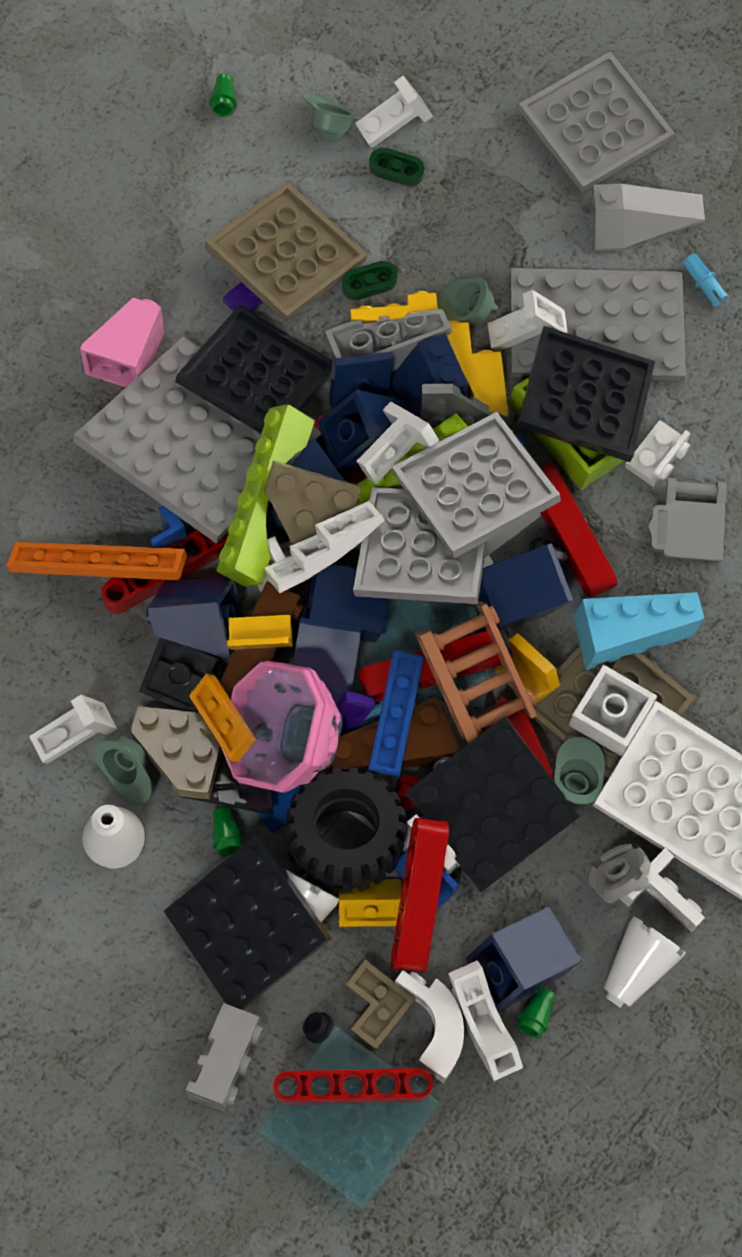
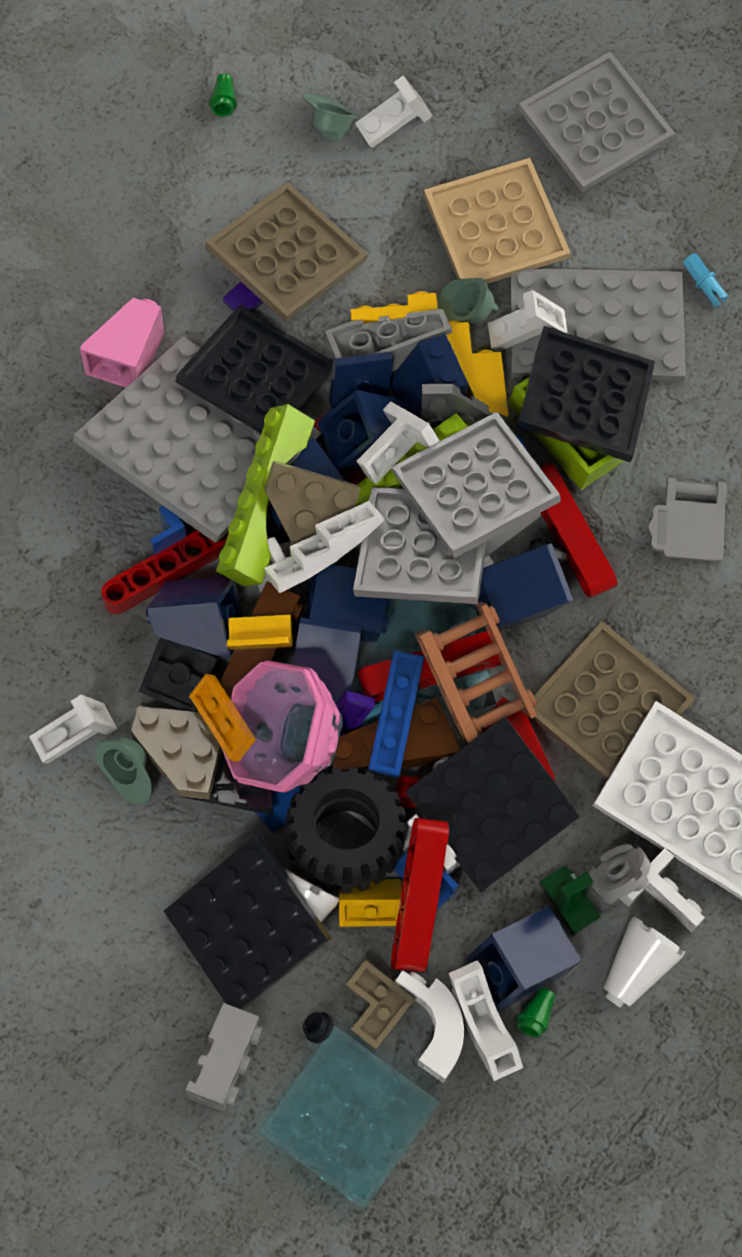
(97, 560): orange plate -> none
(113, 837): white cone -> none
(225, 832): green cone -> none
(368, 279): dark green plate -> none
(368, 1079): red beam -> none
(397, 165): dark green plate -> none
(497, 222): none -> tan plate
(532, 668): yellow panel -> none
(569, 897): none -> dark green bracket
(580, 770): sand green piece -> none
(612, 710): white brick -> none
(633, 624): medium azure wedge -> none
(636, 214): light grey wedge -> none
(657, 452): white bracket -> none

